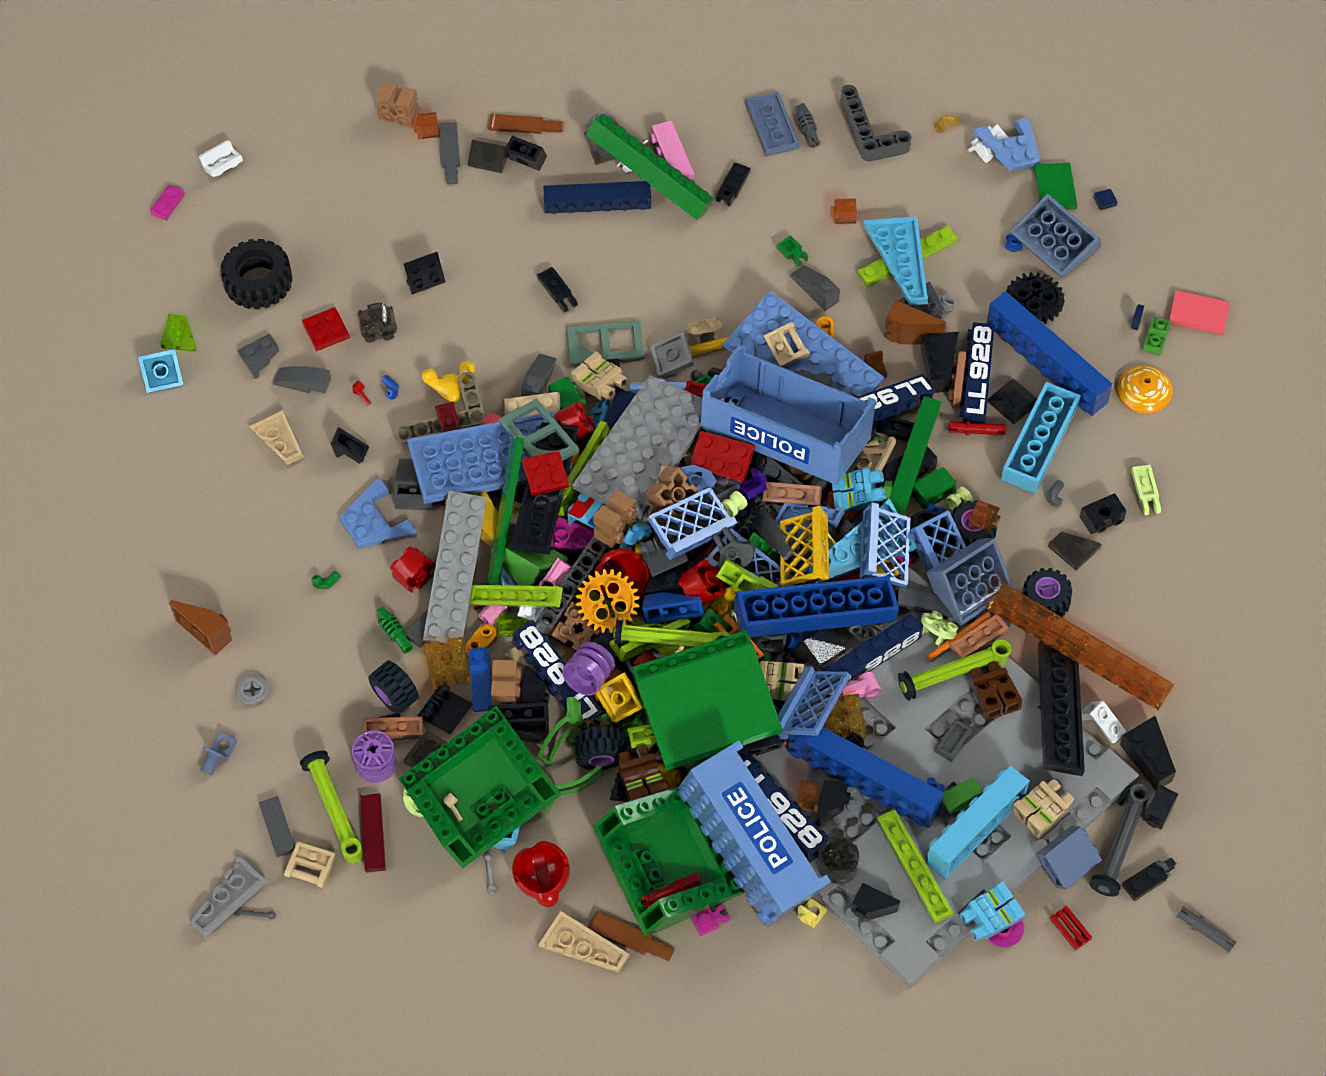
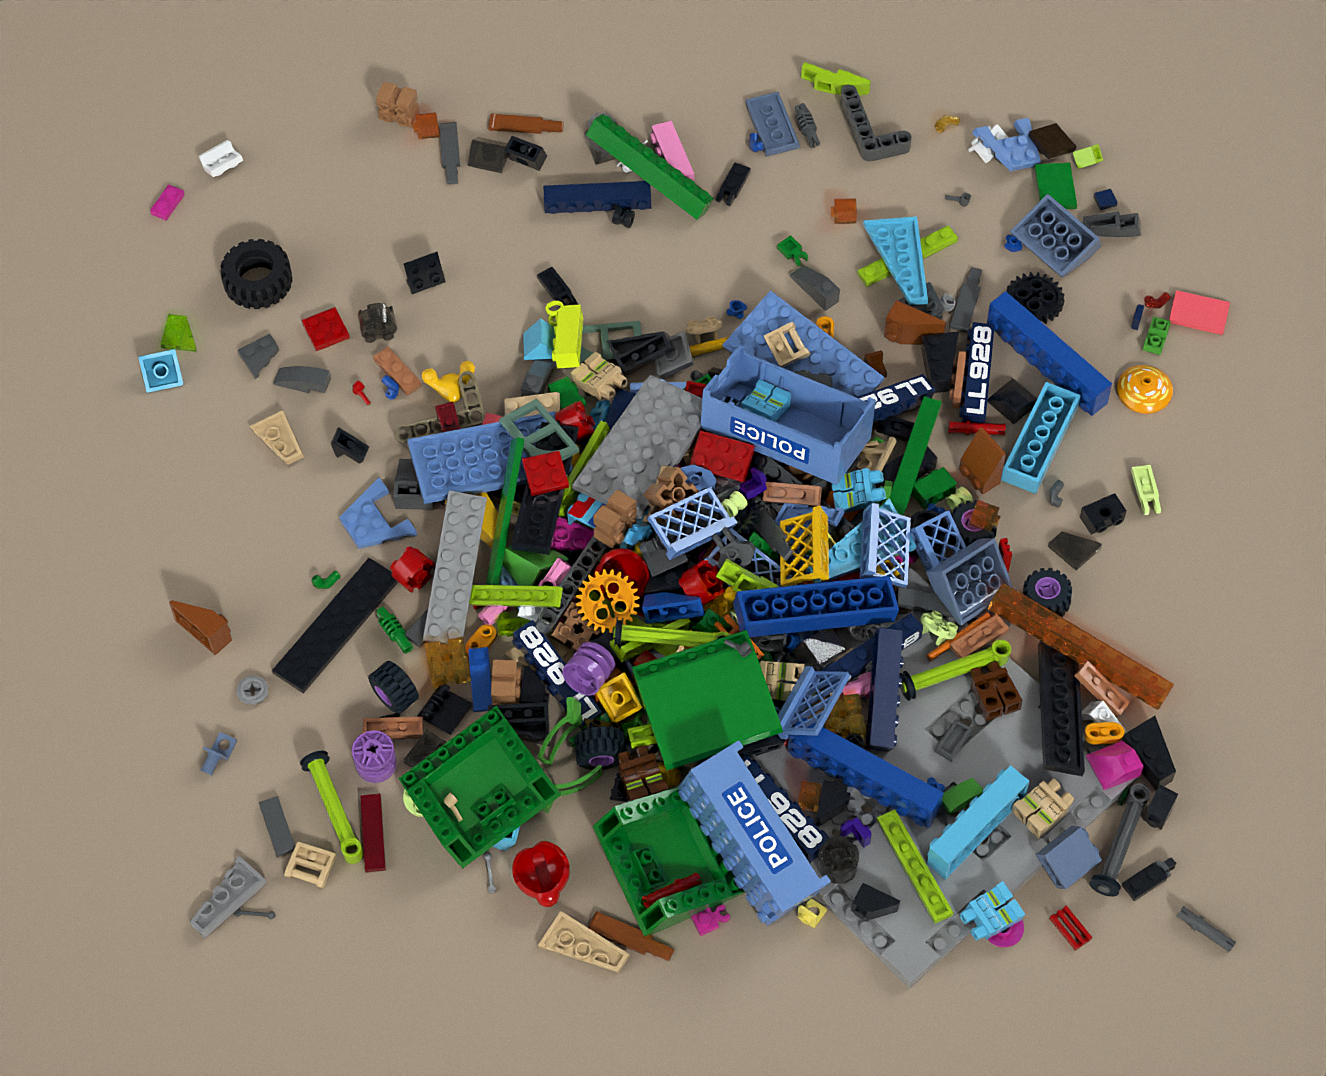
(335, 625): none -> black plate
(397, 371): none -> nougat plate
(538, 341): none -> medium azure slope
(568, 334): none -> neon yellow hinge
(623, 217): none -> black wheel
(640, 350): none -> black wedge
(736, 304): none -> blue plate
(744, 650): none -> dark grey hand
(754, 145): none -> blue arm
(767, 401): none -> medium azure hips
(832, 82): none -> lime slope
(860, 831): none -> dark purple bracket
(884, 689): none -> dark blue brick
(963, 200): none -> dark grey hand
(966, 302): none -> dark grey piece
(983, 462): none -> dark orange slope
(1005, 552): none -> red tile
(1052, 141): none -> dark brown tile
(1088, 156): none -> lime panel
(1102, 688): none -> nougat plate
(1102, 733): none -> light orange plate
(1114, 224): none -> dark grey slope
(1115, 764): none -> dark pink slope
(1152, 303): none -> clear red arm

